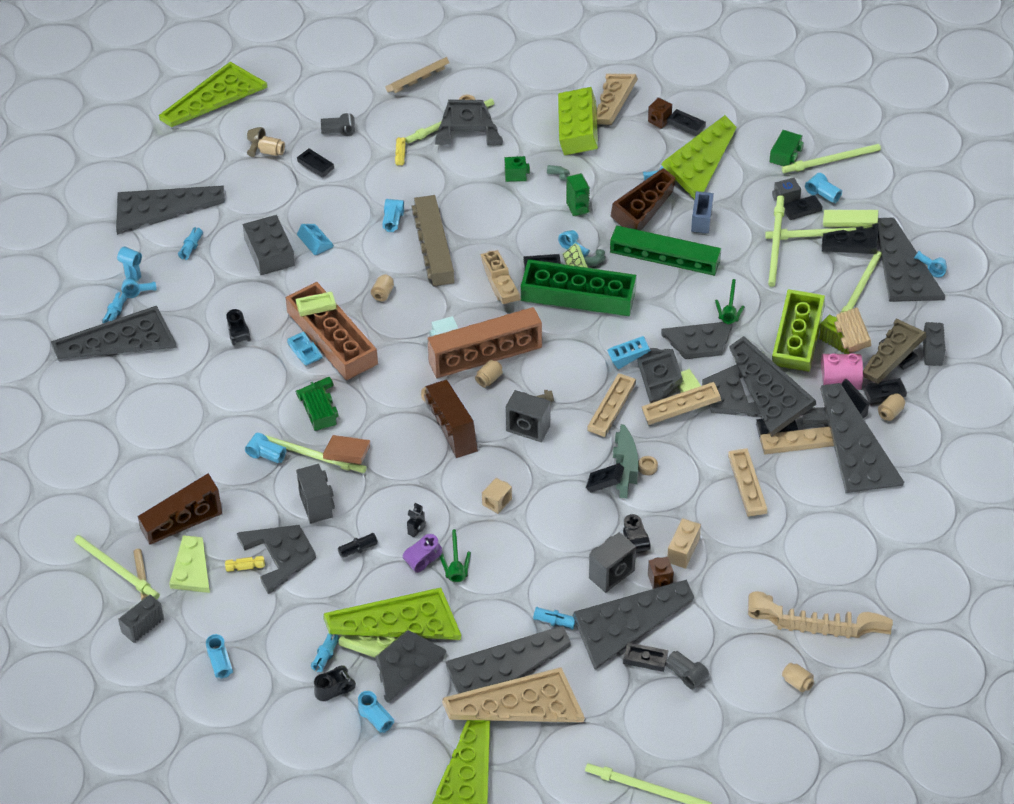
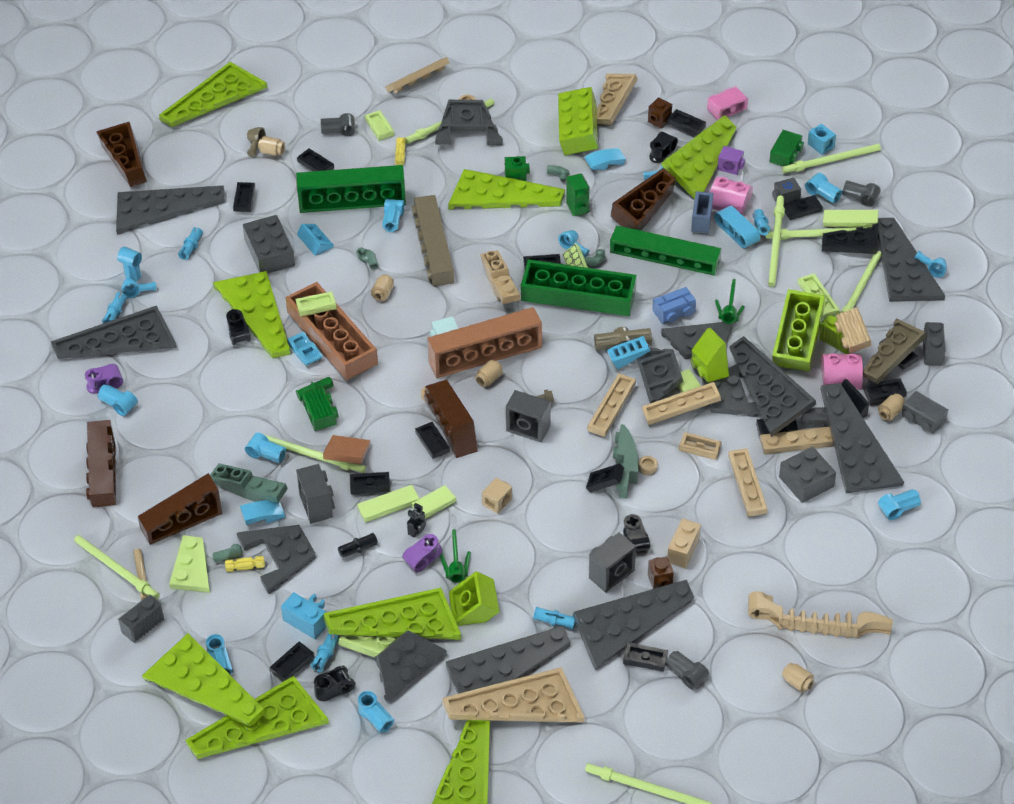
(101, 464): none -> reddish brown wedge
(102, 376): none -> medium lavender piece
(120, 401): none -> medium azure piece
(122, 149): none -> reddish brown wedge
(200, 678): none -> lime wing
(231, 553): none -> sand green arm
(244, 197): none -> black plate
(246, 485): none -> sand green slope
(256, 301): none -> lime wing
(262, 510): none -> medium azure slope
(287, 712): none -> lime wing
(292, 661): none -> black plate
(304, 614): none -> medium azure brick
(349, 188): none -> green brick
(368, 256): none -> sand green arm
(369, 483): none -> black plate
(379, 125): none -> yellowish green tile
(387, 503): none -> yellowish green tile
(432, 440): none -> black plate
(436, 501): none -> yellowish green tile
(474, 600): none -> lime slope
(501, 192): none -> lime wing
(601, 159): none -> medium azure slope
(619, 336): none -> dark tan piece
(662, 147): none -> black piece
(674, 305): none -> medium blue brick
(699, 447): none -> tan tile
(710, 357): none -> lime slope
(727, 103): none -> bright pink brick
(730, 194): none -> bright pink brick
(731, 160): none -> medium lavender brick
(737, 226): none -> medium azure beam
(761, 222): none -> medium azure pin
(807, 474): none -> dark grey brick
(812, 285): none -> yellowish green tile
(821, 139): none -> medium azure brick
(866, 194): none -> dark grey piece
(895, 505): none -> medium azure piece
(924, 412): none -> dark grey brick

